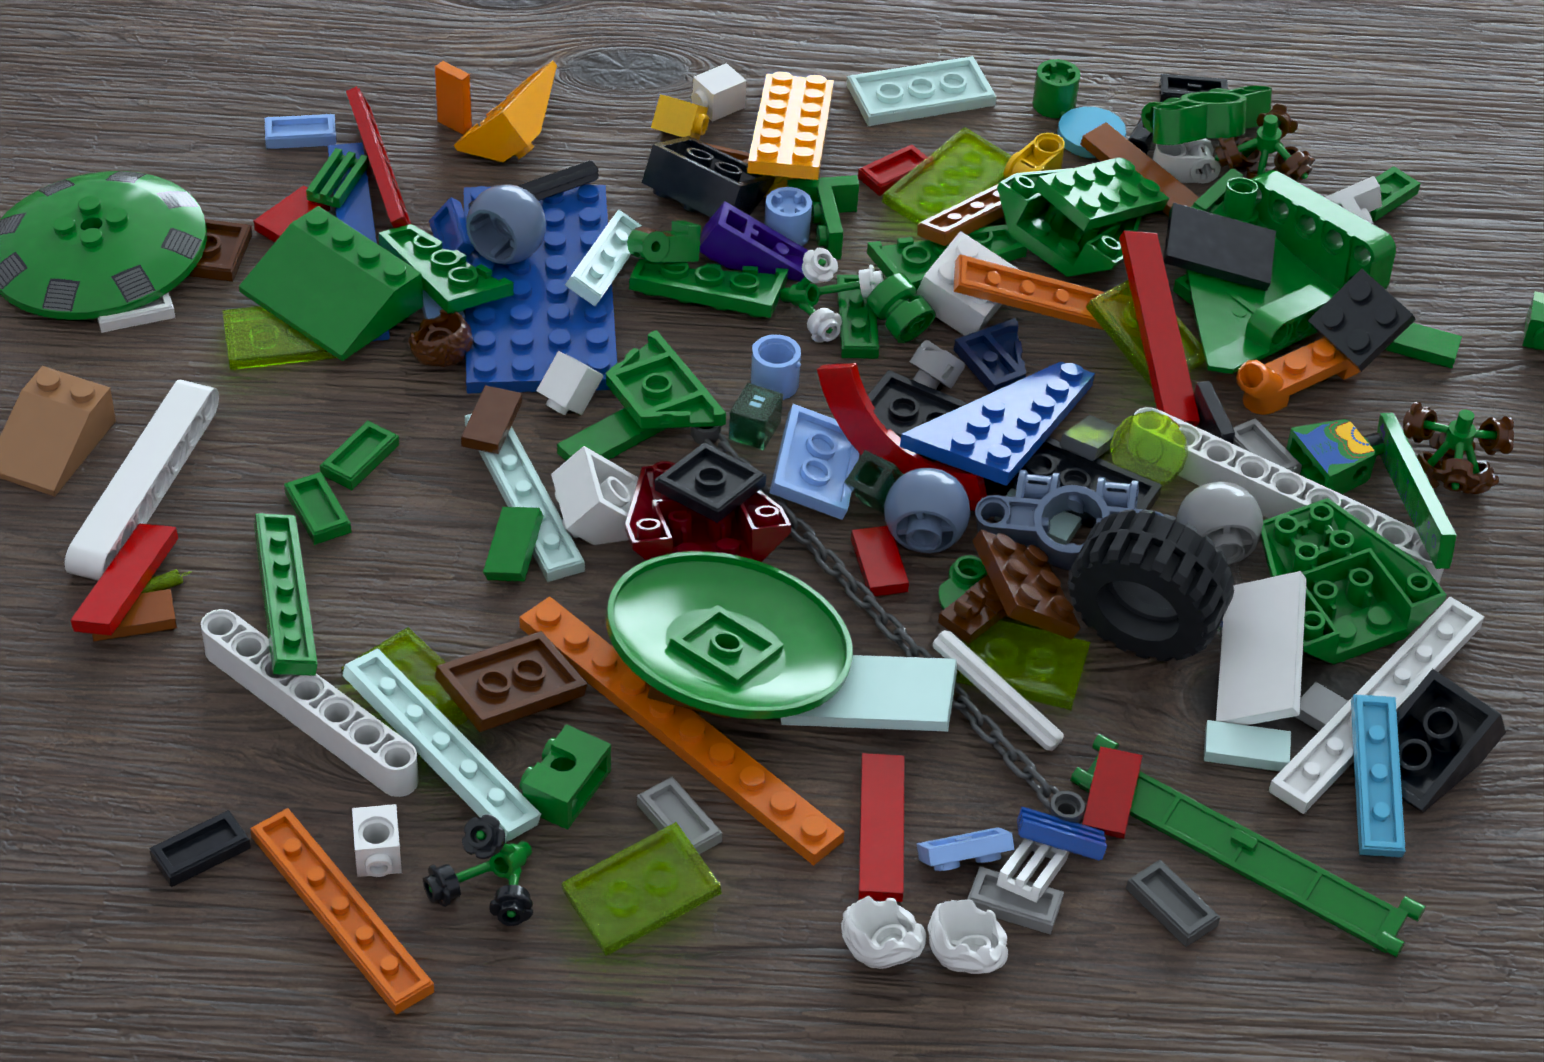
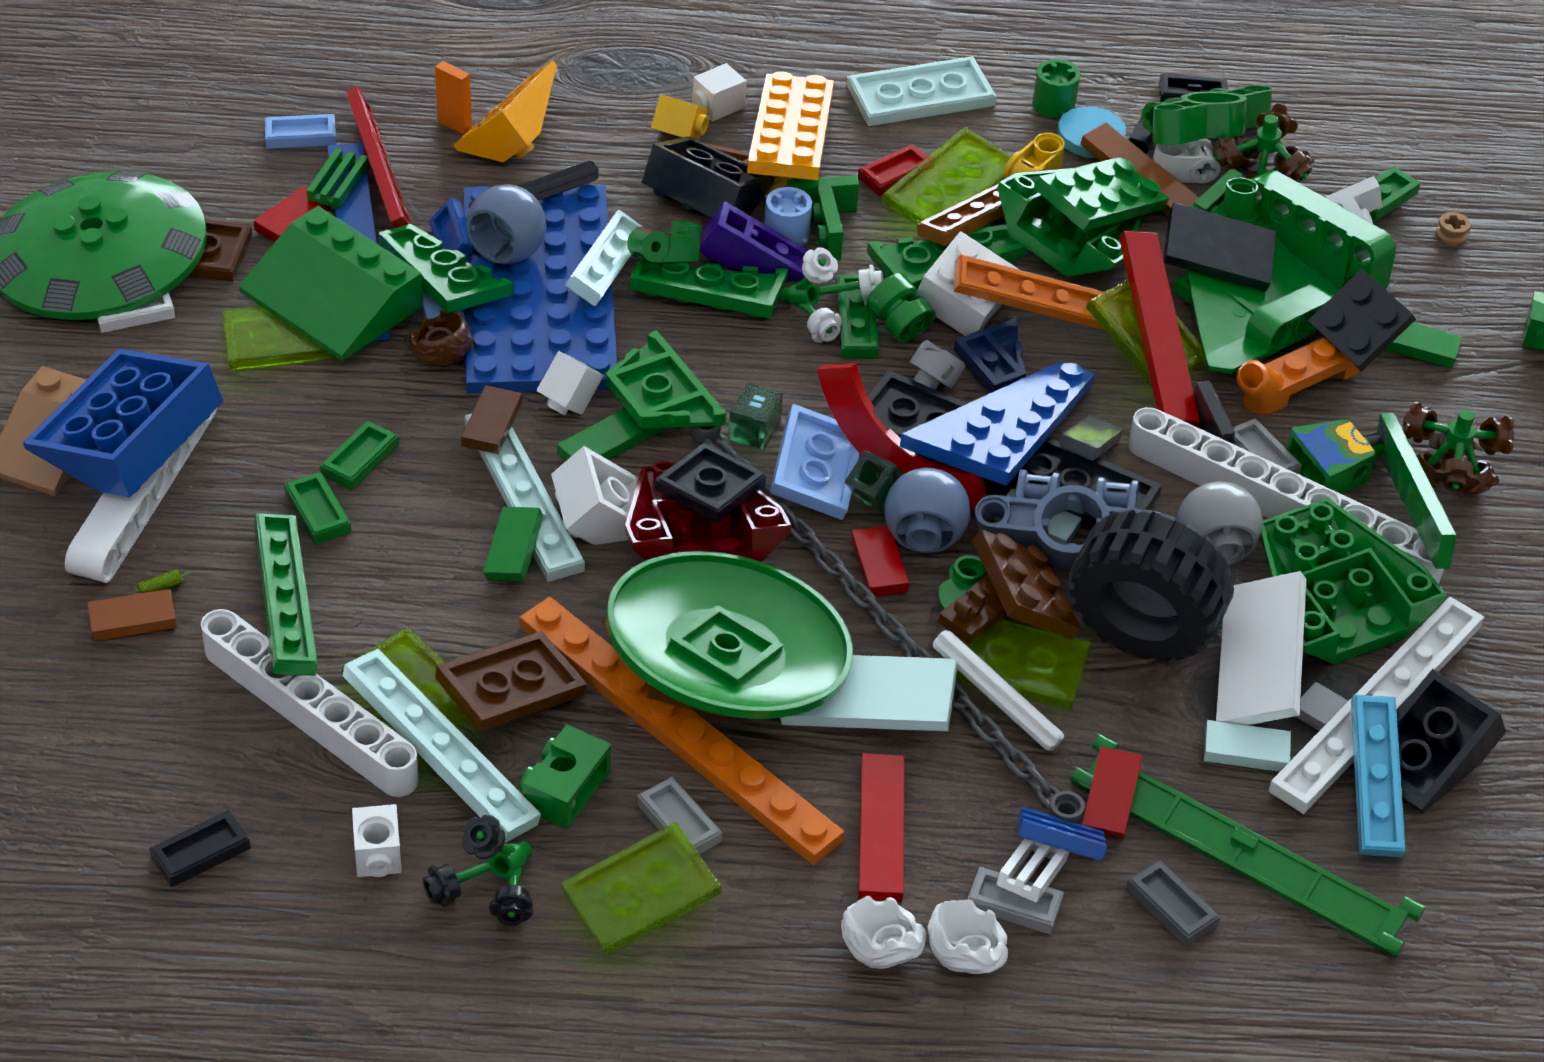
(124, 579): red tile -> none
(127, 420): none -> blue slope
(342, 911): orange tile -> none
(776, 364): light blue piece -> none
(981, 845): light blue plate -> none
(1150, 446): clear neon green tile -> none
(1453, 228): none -> medium nougat bush

